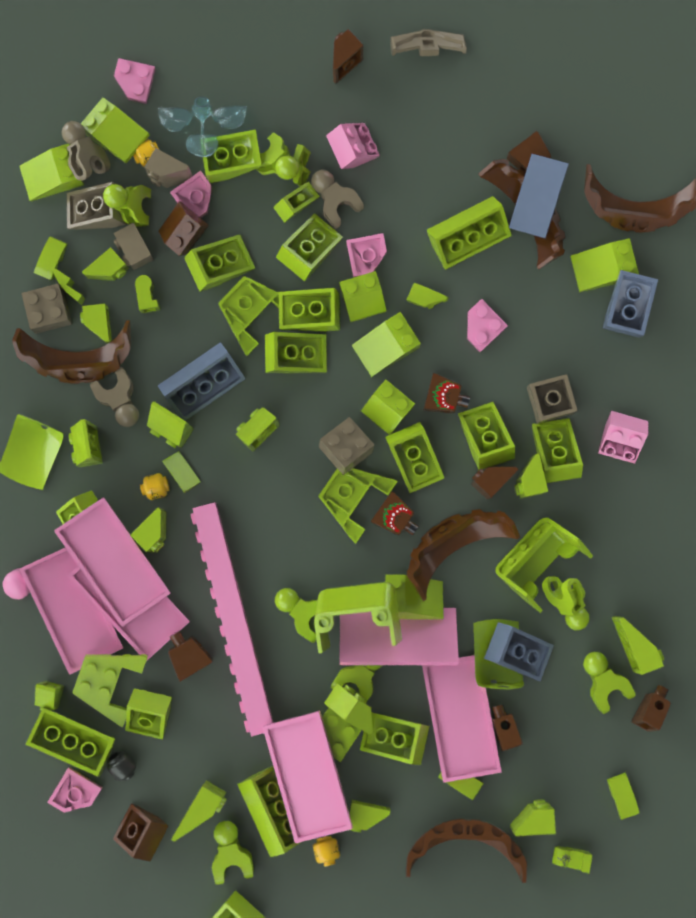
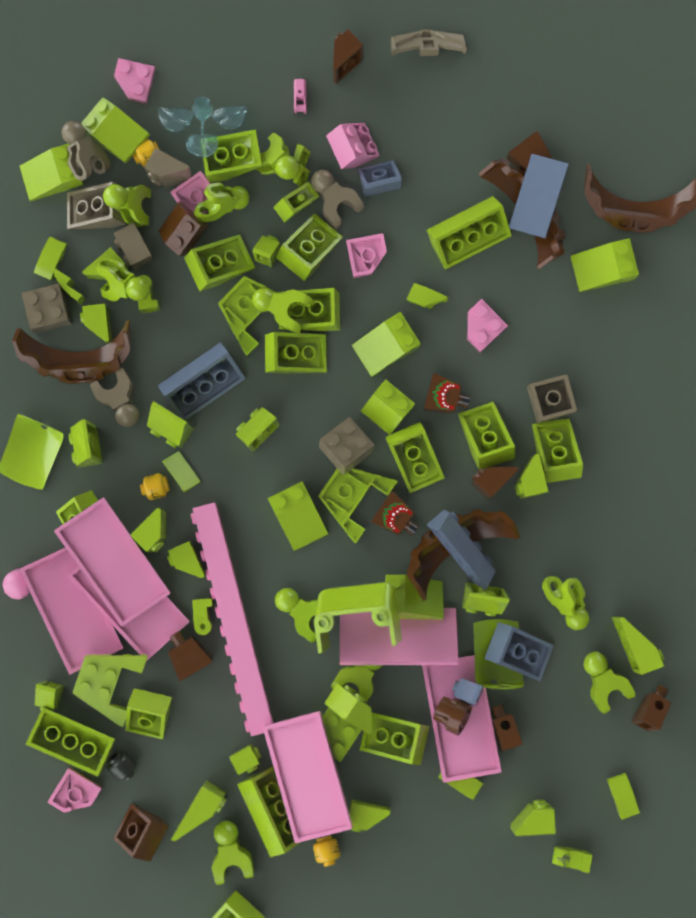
(121, 282): none -> lime piece
(186, 559): none -> lime slope
(202, 621): none -> lime leg
(221, 201): none -> lime piece
(246, 759): none -> lime brick
(266, 250): none -> lime slope
(281, 305): none -> lime piece
(298, 516): none -> lime slope
(300, 94): none -> bright pink bar
(362, 296): lime slope -> none
(379, 178): none -> sand blue slope
(453, 714): none -> reddish brown piece
(462, 549): none -> sand blue slope
(467, 691): none -> sand blue slope
(469, 830): reddish brown windscreen -> none
(491, 600): none -> lime slope
(534, 555): lime windscreen -> none
(623, 437): bright pink slope -> none
(630, 304): sand blue slope -> none

